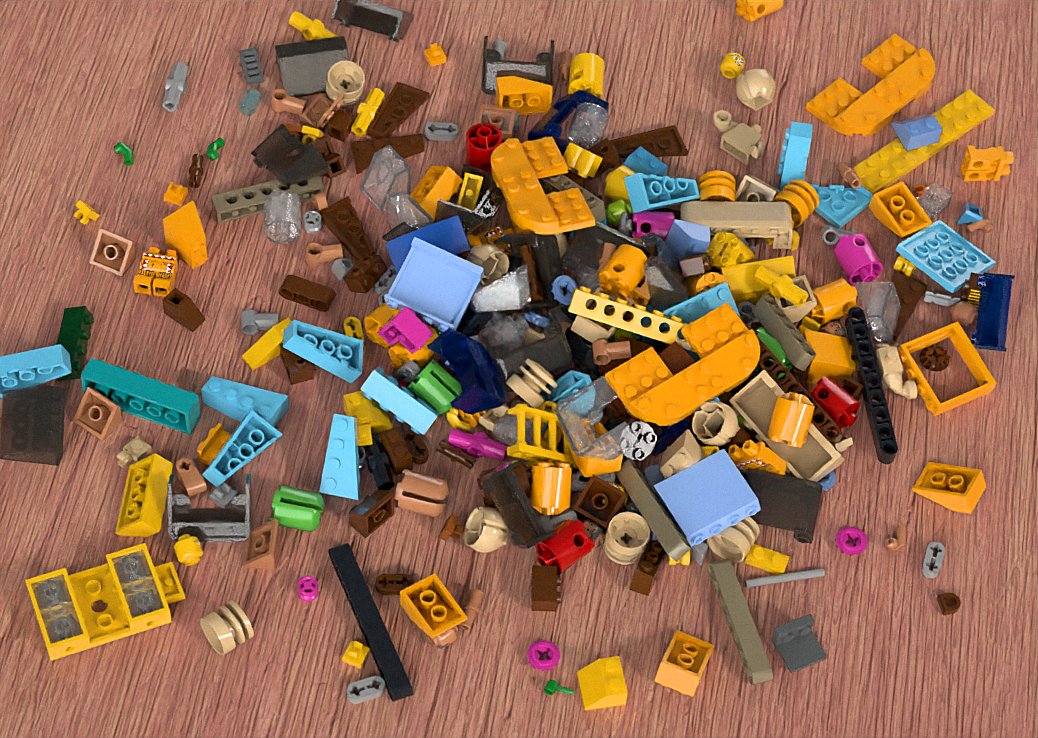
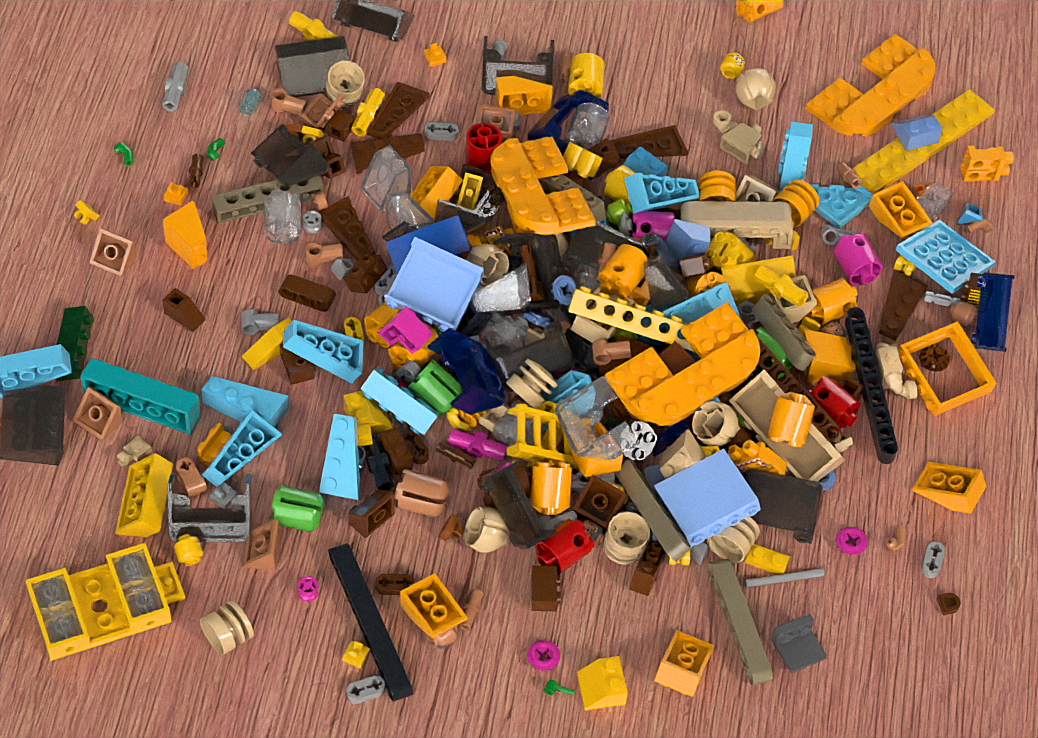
(156, 272): light orange hips -> none
(249, 56): dark grey slope -> none
(880, 308): clear slope -> none

